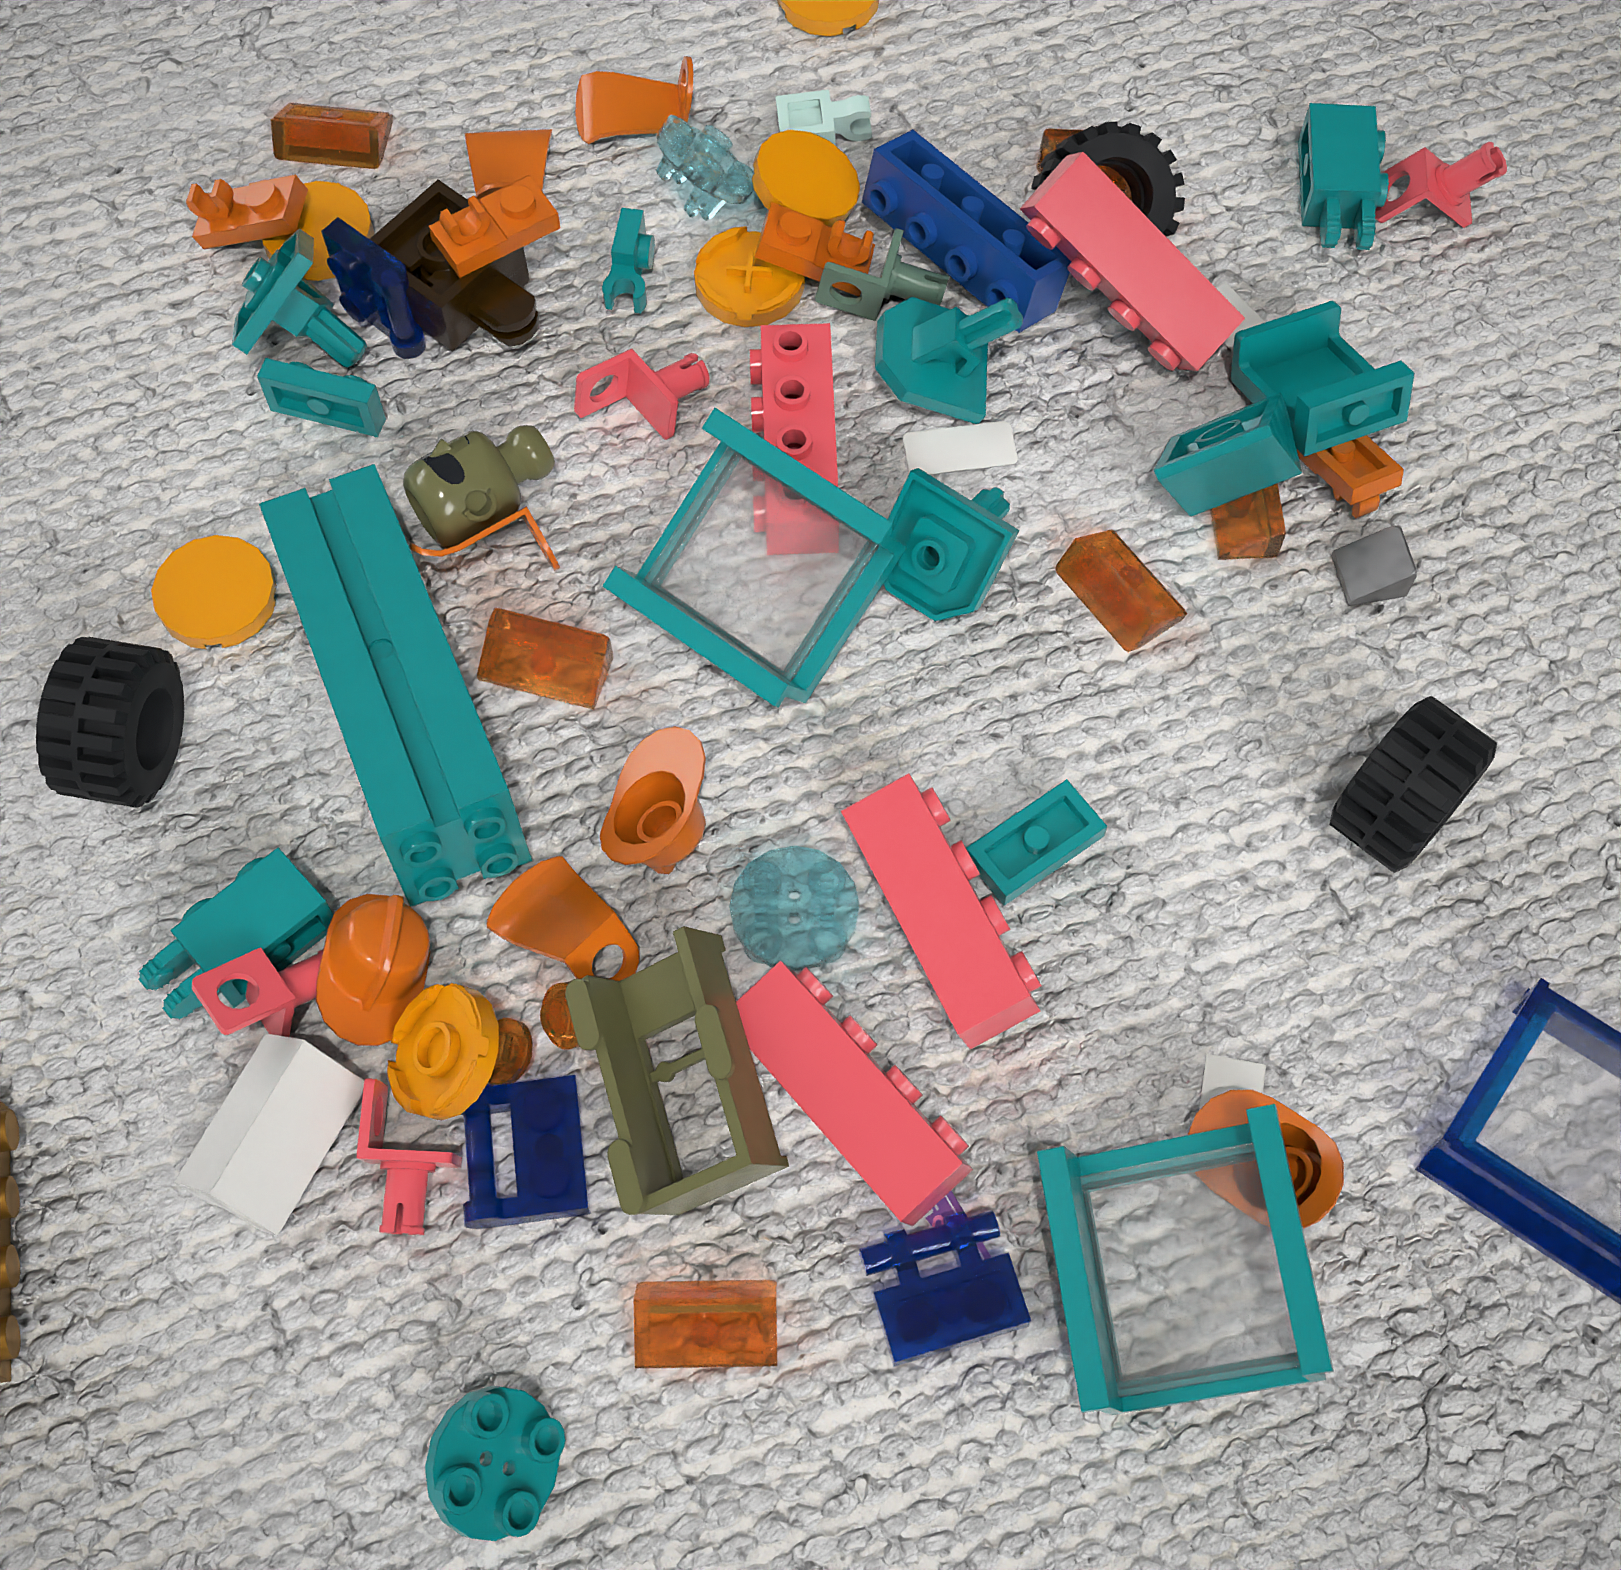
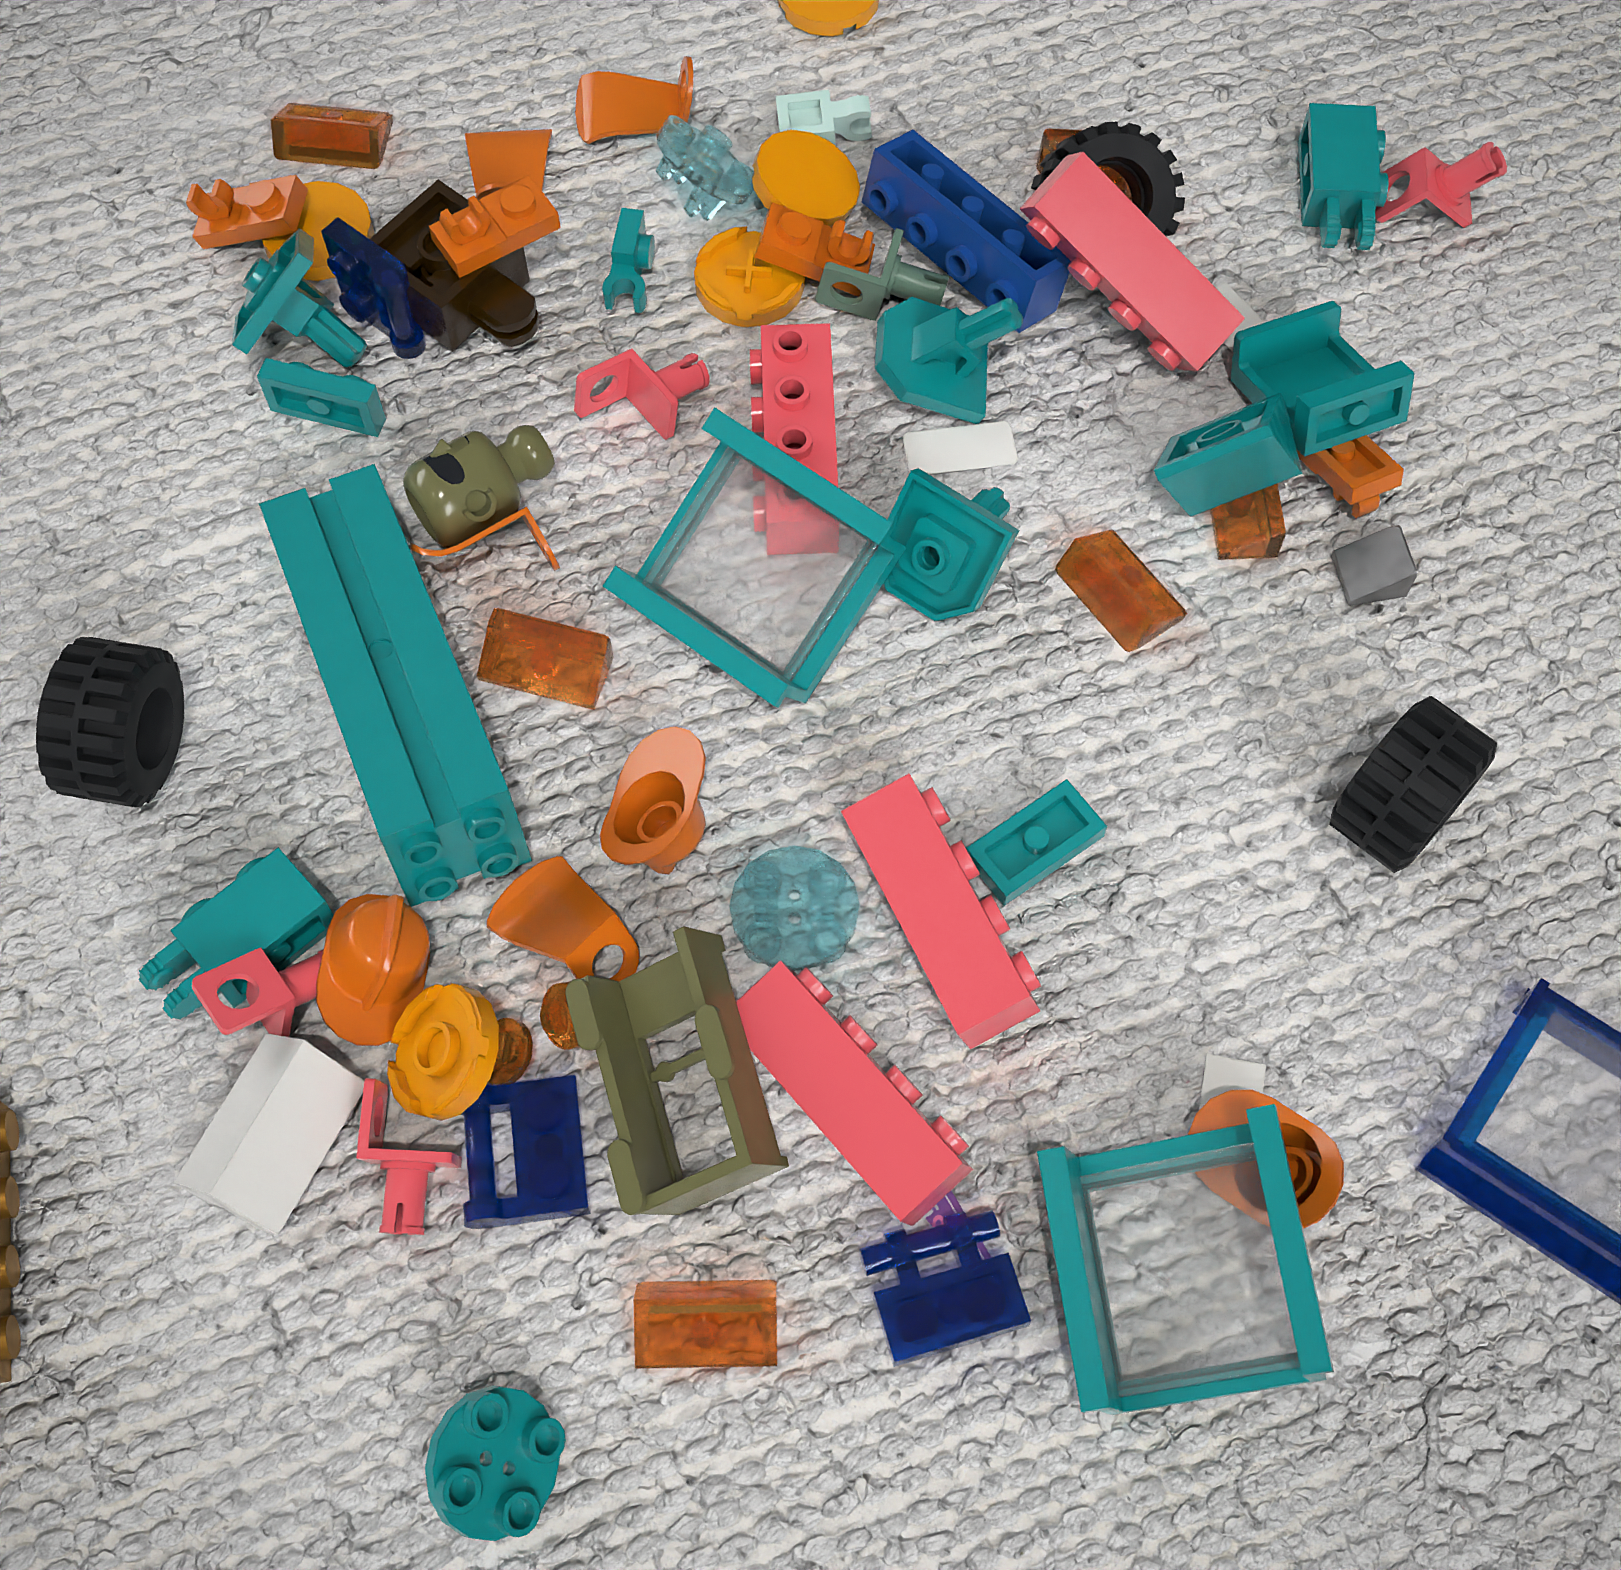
(214, 592): light orange tile -> none

